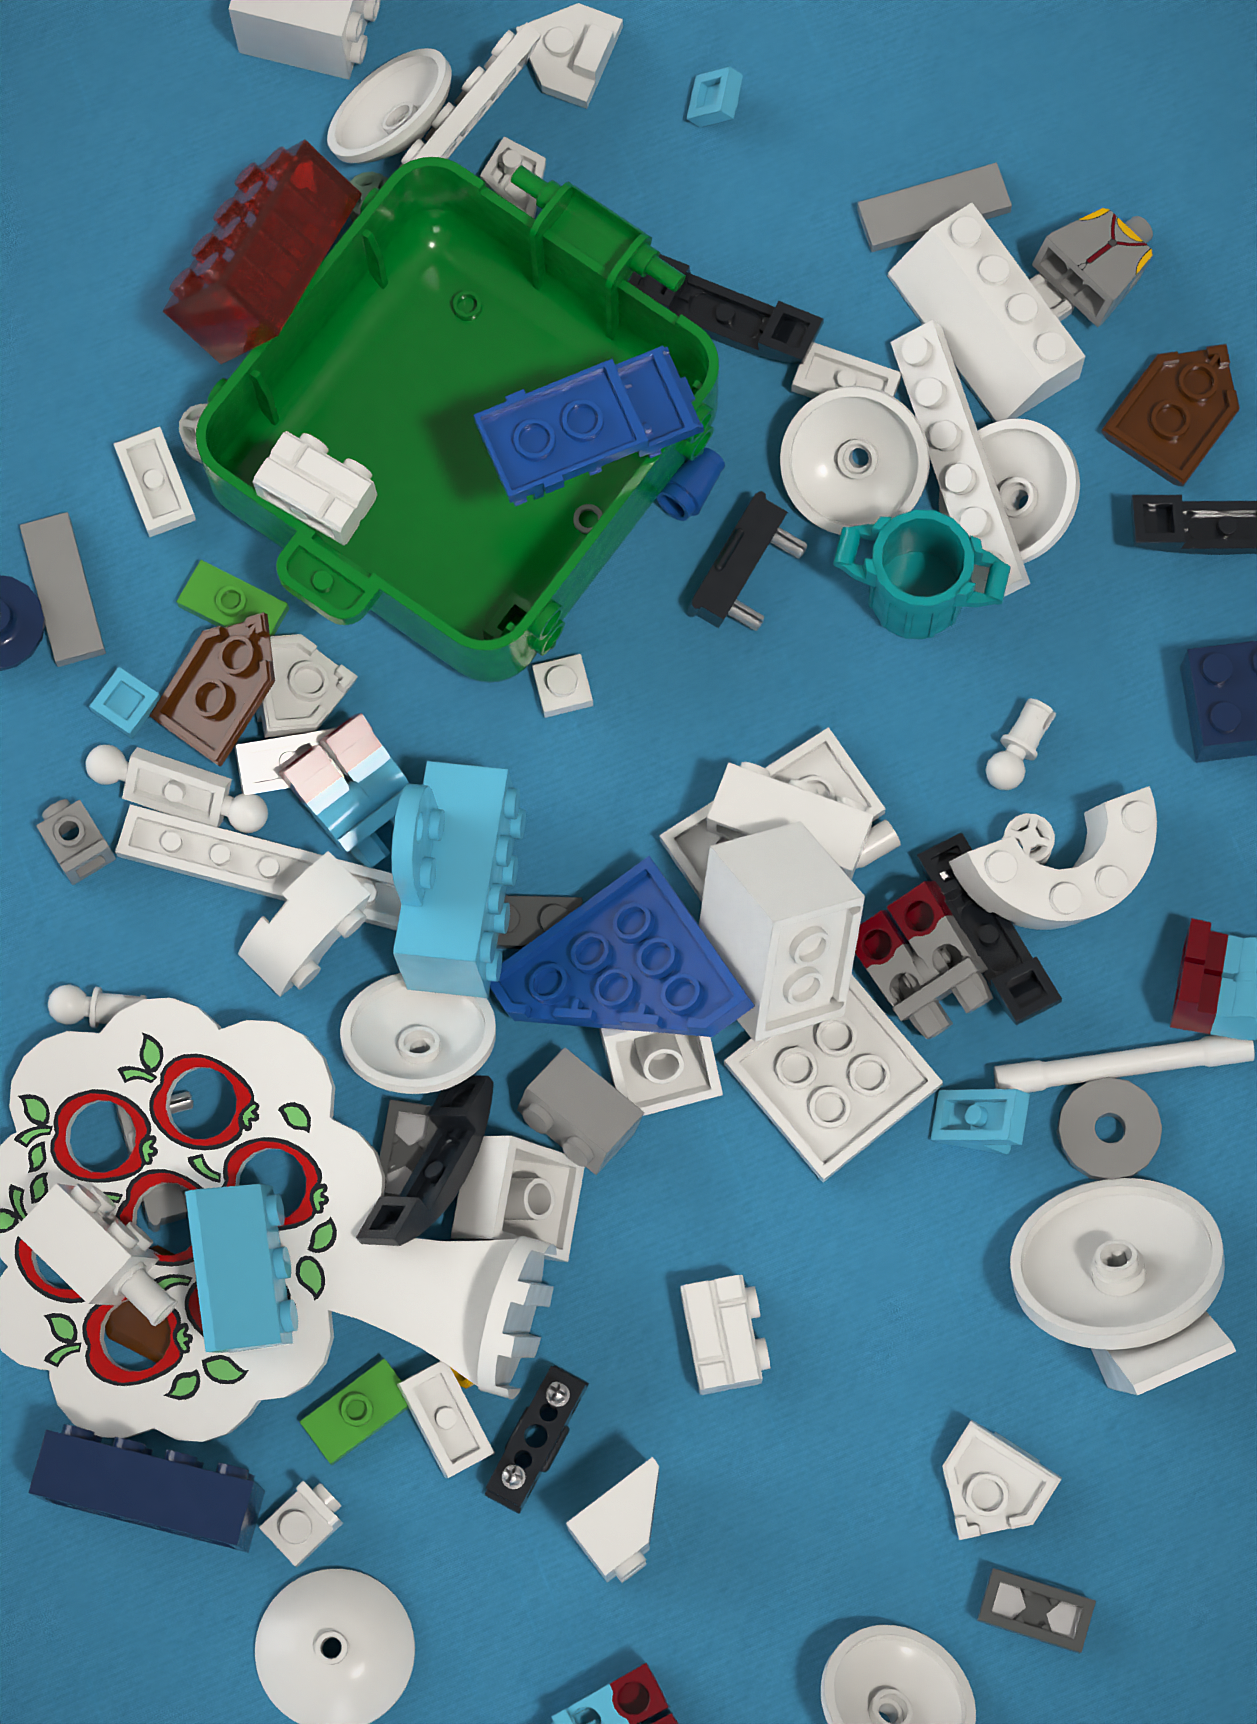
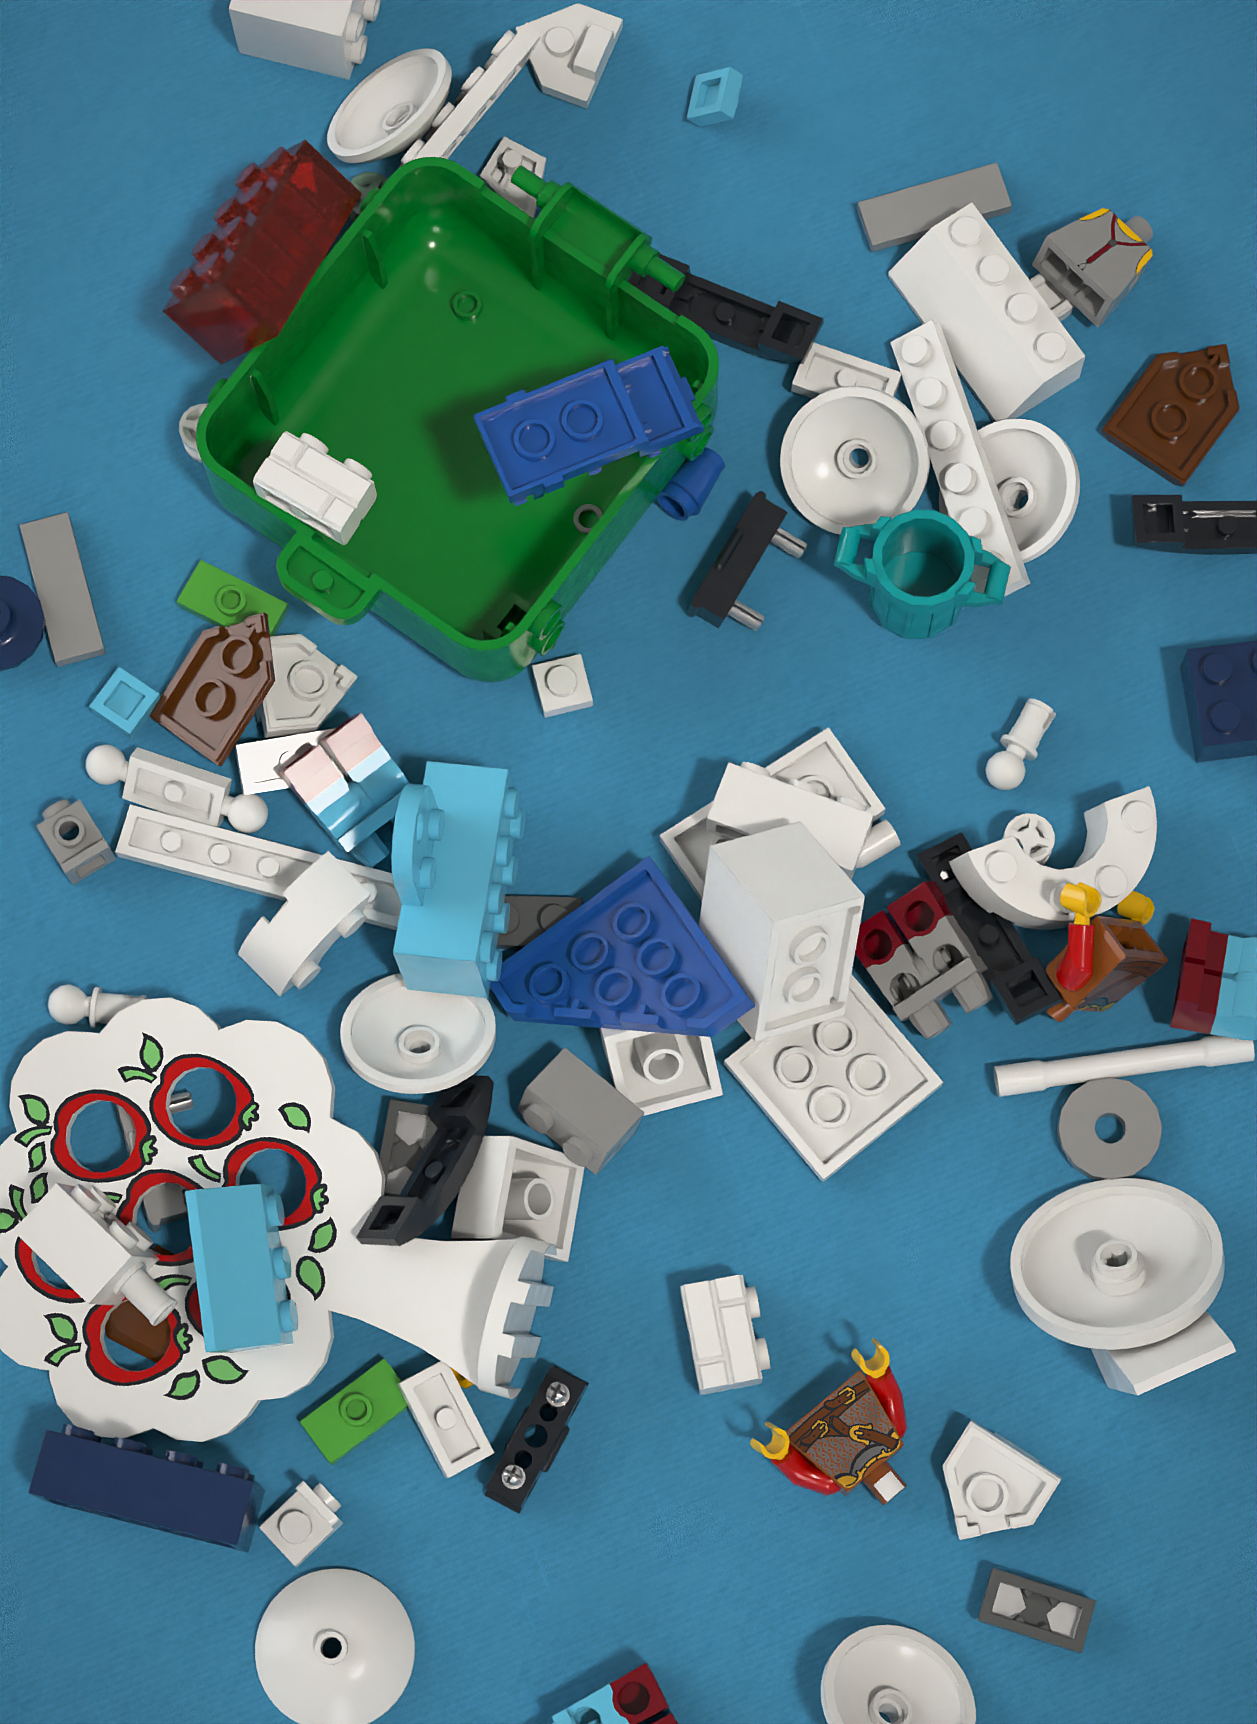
(154, 481): white plate -> none
(619, 1524): white slope -> none
(846, 1435): none -> torso
(981, 1118): medium azure slope -> none
(1103, 955): none -> torso

